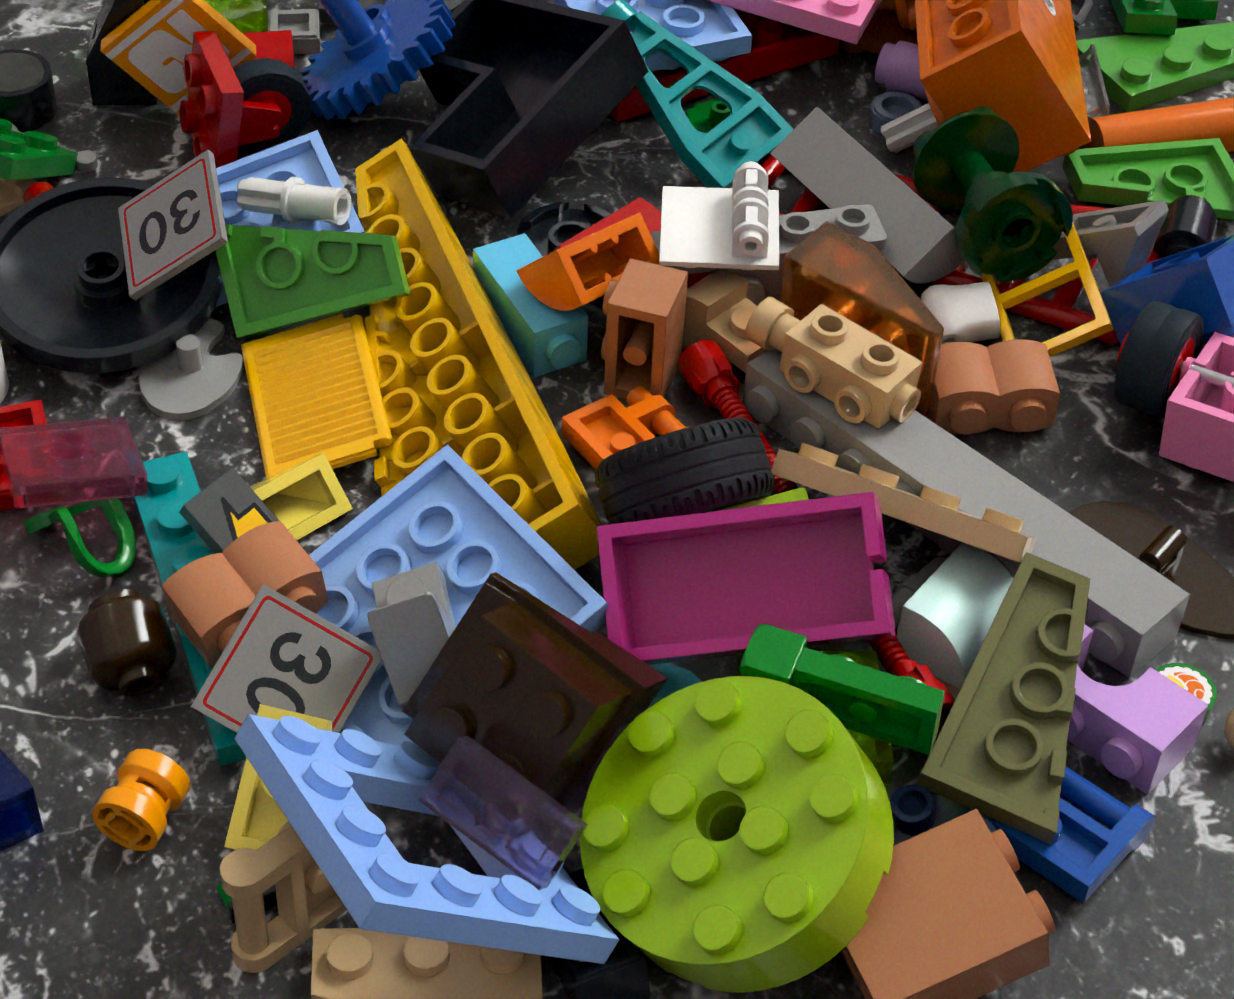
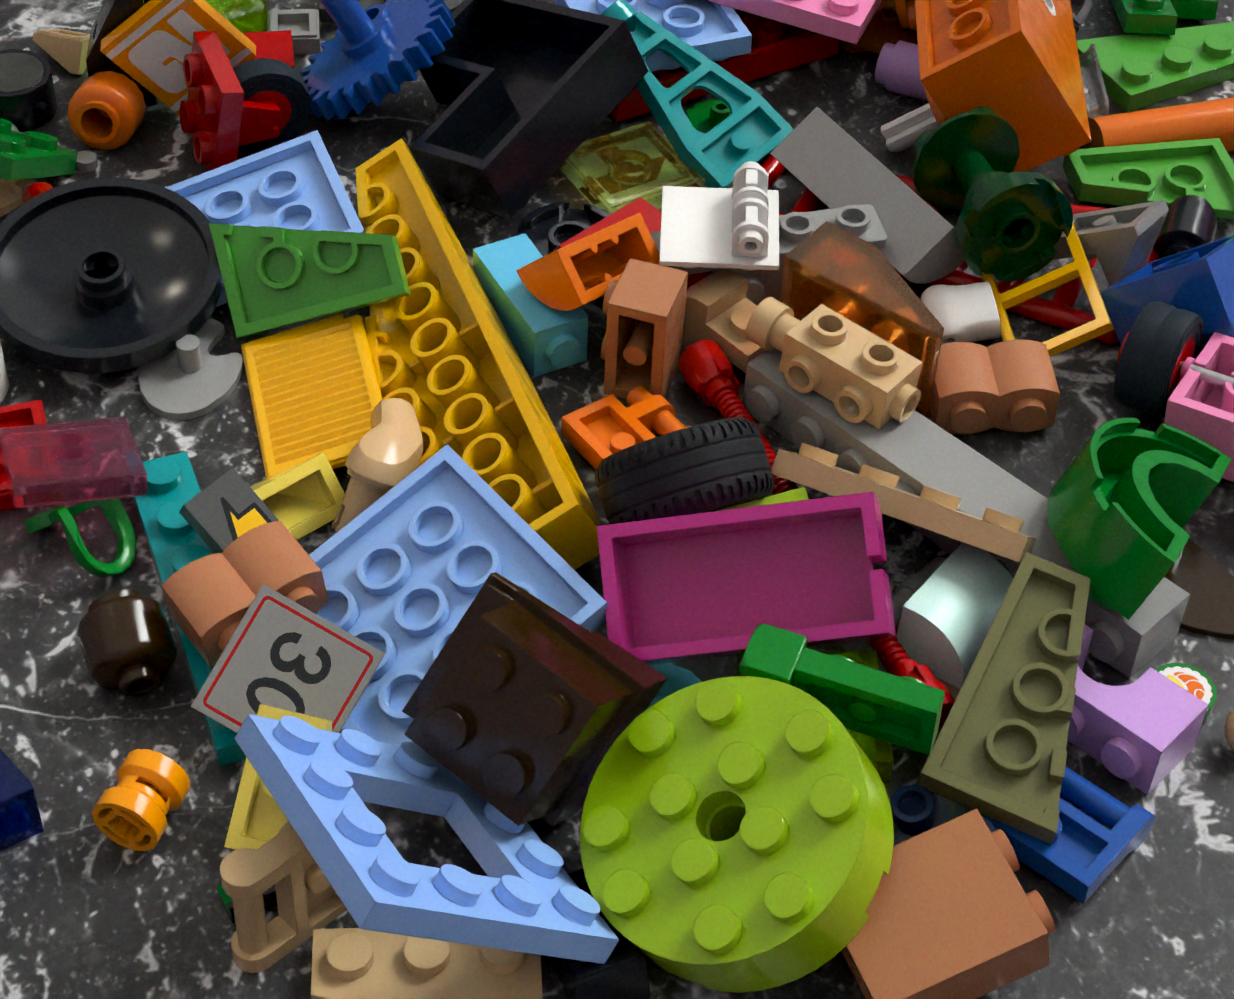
(65, 46): none -> tan slope
(106, 110): none -> orange head
(172, 225): light grey piece -> none
(295, 200): white axle -> none
(381, 457): none -> tan arm
(411, 625): light grey slope -> none
(502, 812): clear purple plate -> none
(627, 166): none -> clear yellow tile
(889, 107): sand blue tile -> none
(1126, 505): none -> green brick

